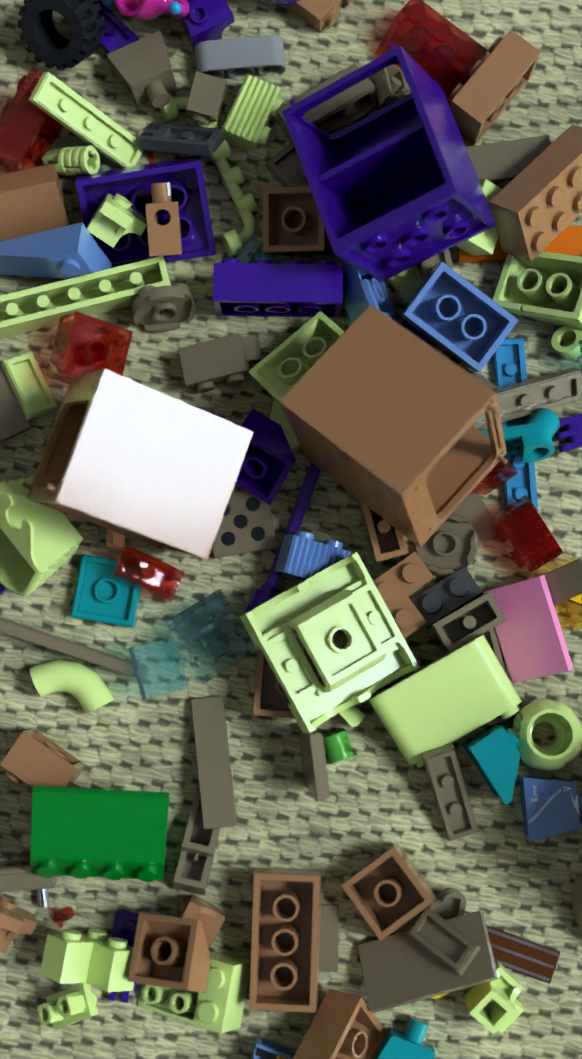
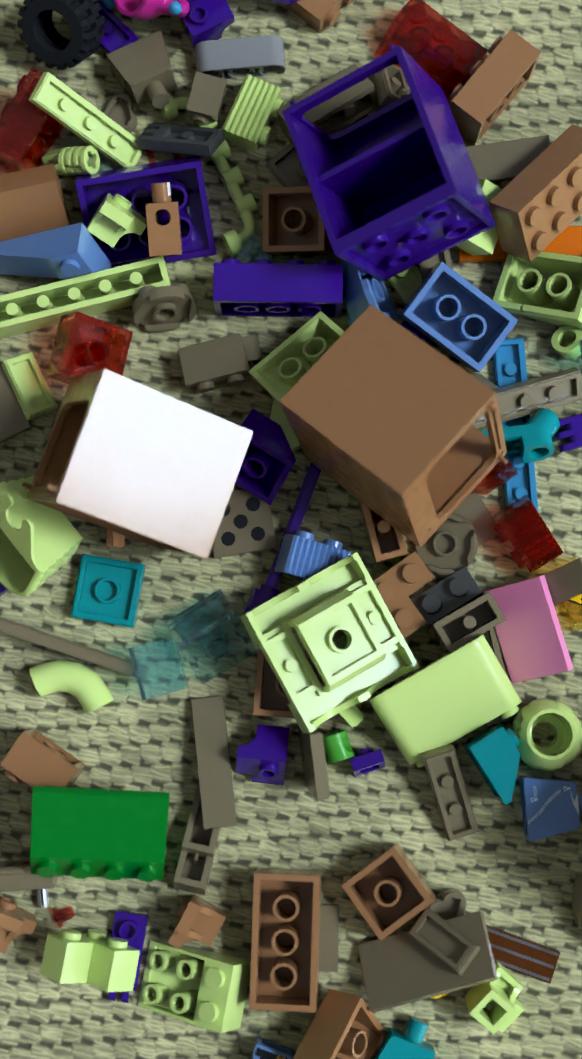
(68, 1006): yellowish green hips -> none
(121, 111): none -> dark tan tile
(148, 573): clear red slope -> none
(170, 953): medium nougat slope -> none
(265, 755): none -> dark purple brick
(367, 761): none -> dark purple plate

